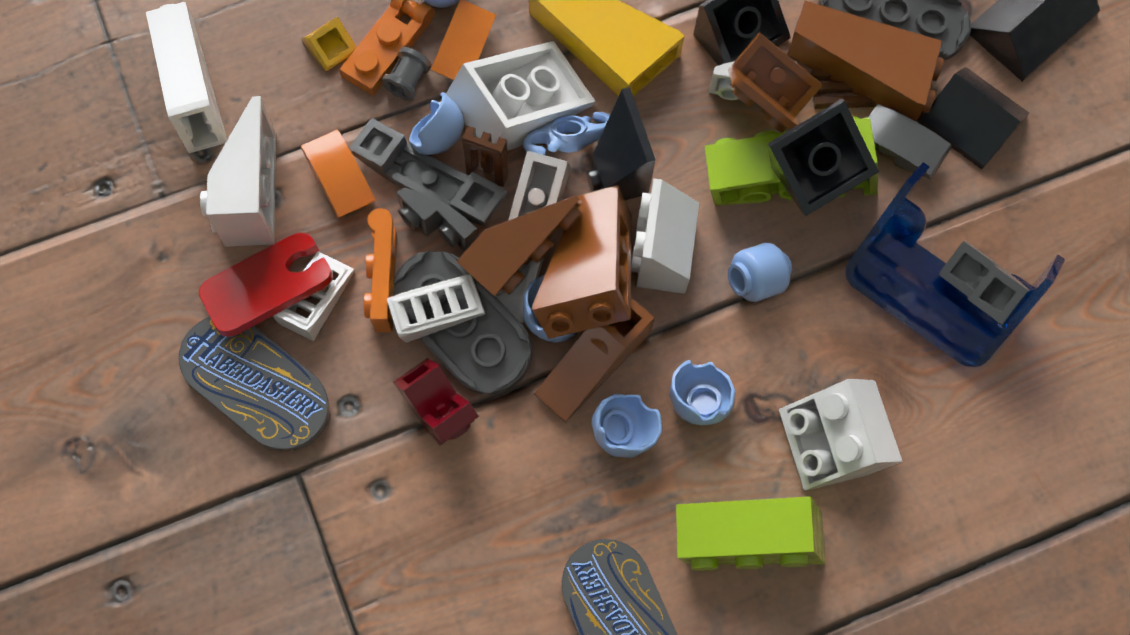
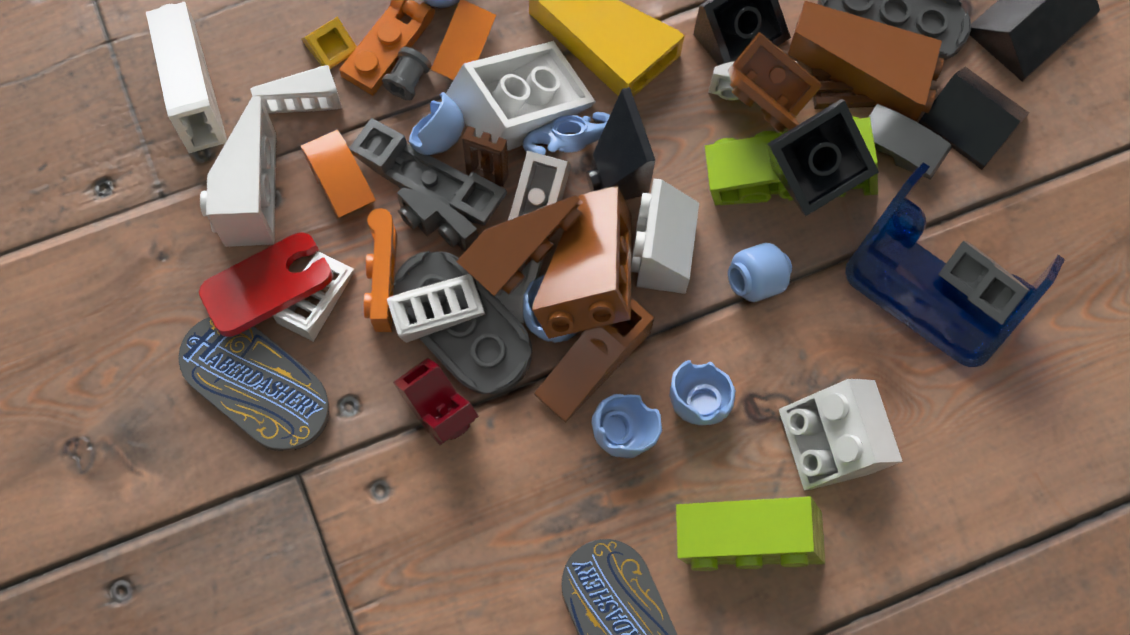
(300, 92): none -> white slope

